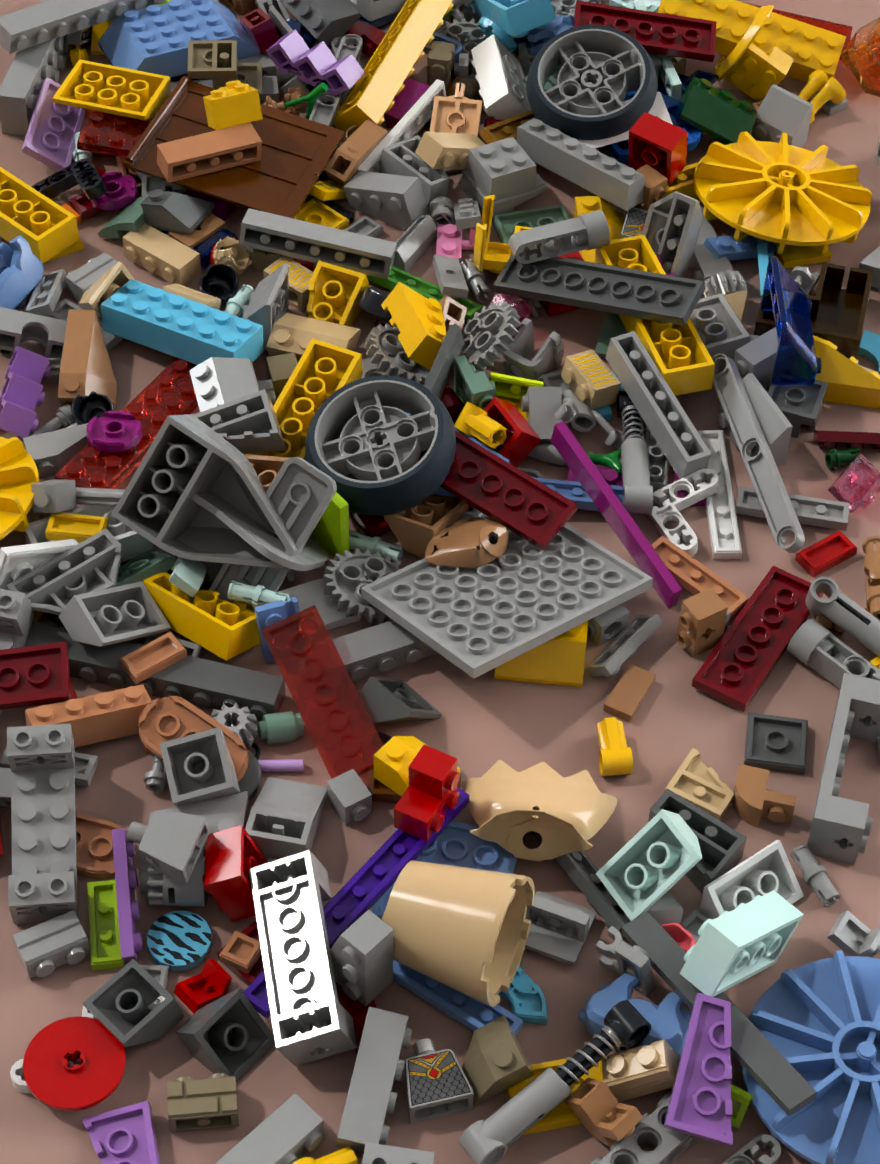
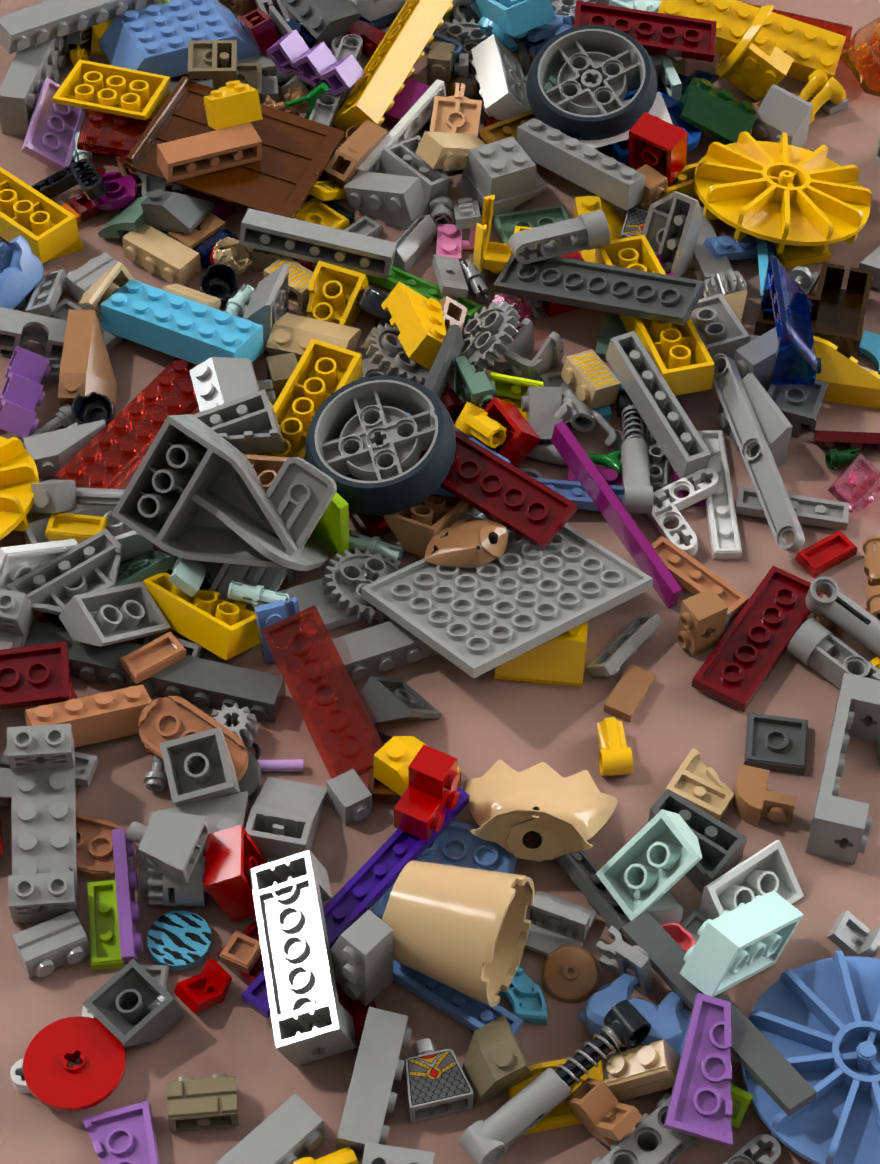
(127, 434): magenta tile -> none
(227, 1035): dark grey slope -> none
(280, 727): sand green brick -> none
(570, 974): none -> medium nougat piece
(608, 624): light grey brick -> none
(815, 875): light grey pin -> none

